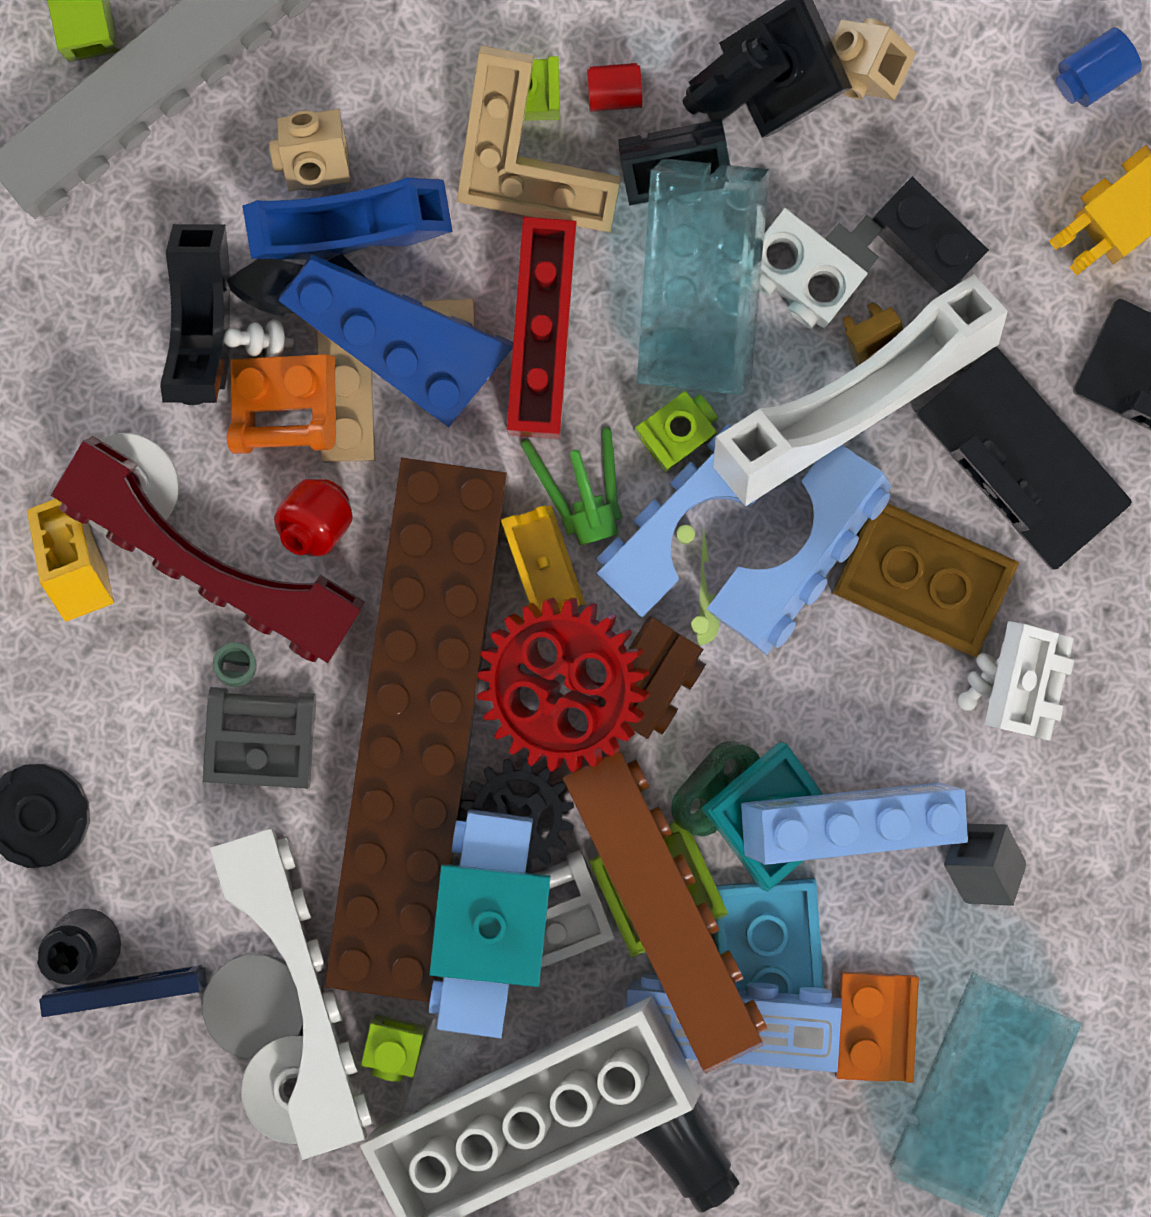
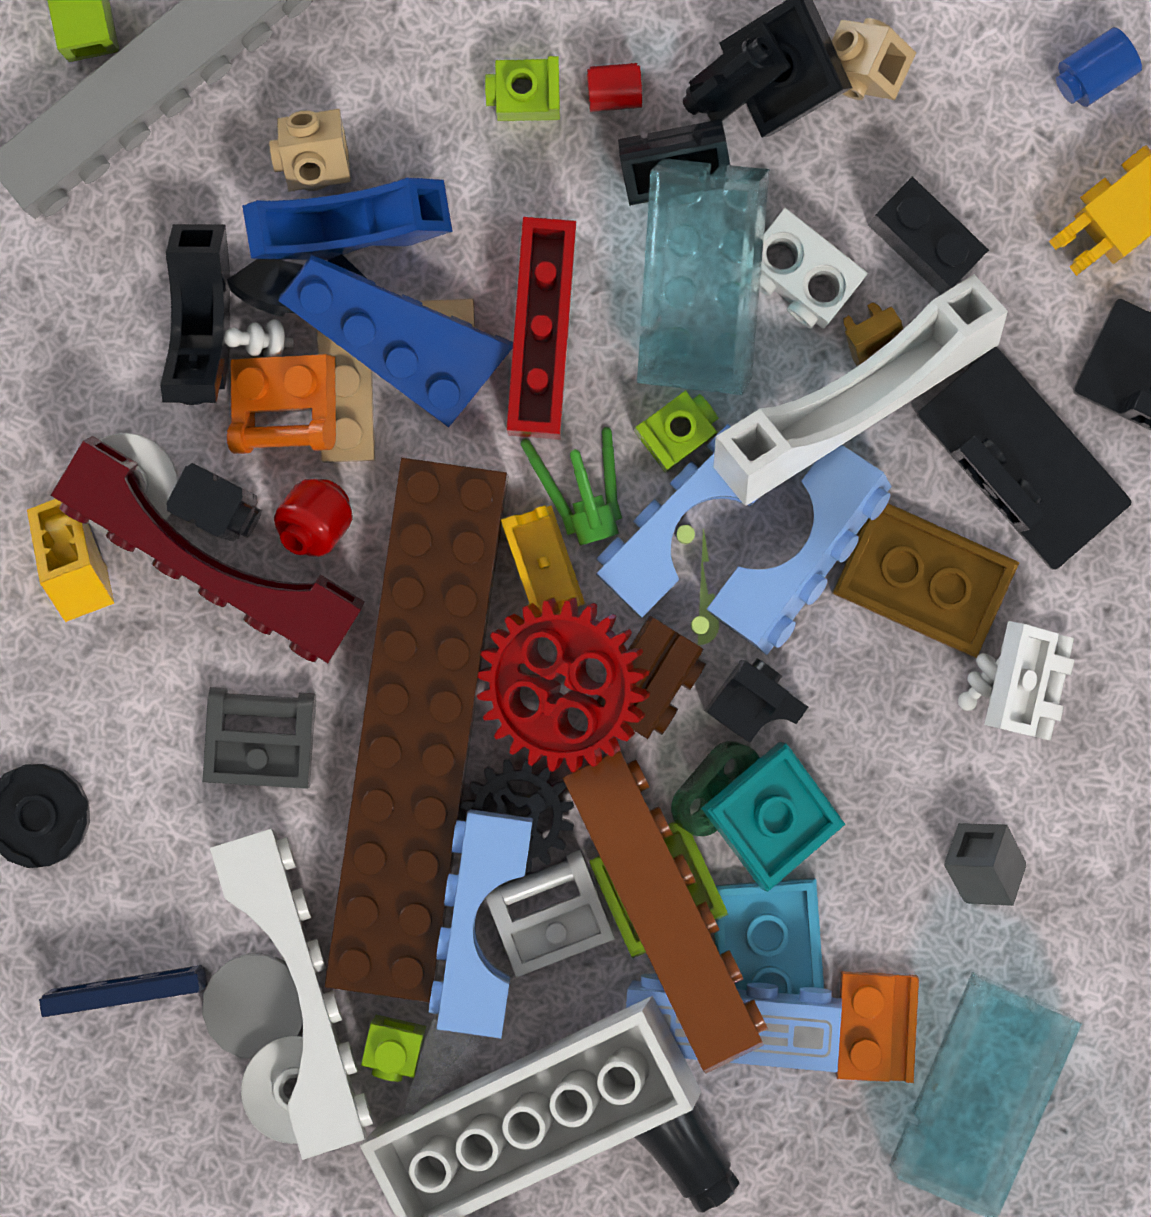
(95, 940): black plant -> none
(214, 504): none -> black brick
(238, 655): sand green hinge -> none
(490, 925): teal plate -> none
(506, 182): tan plate -> none
(753, 699): none -> black brick
(854, 823): light blue brick -> none
(856, 243): dark grey tile -> none

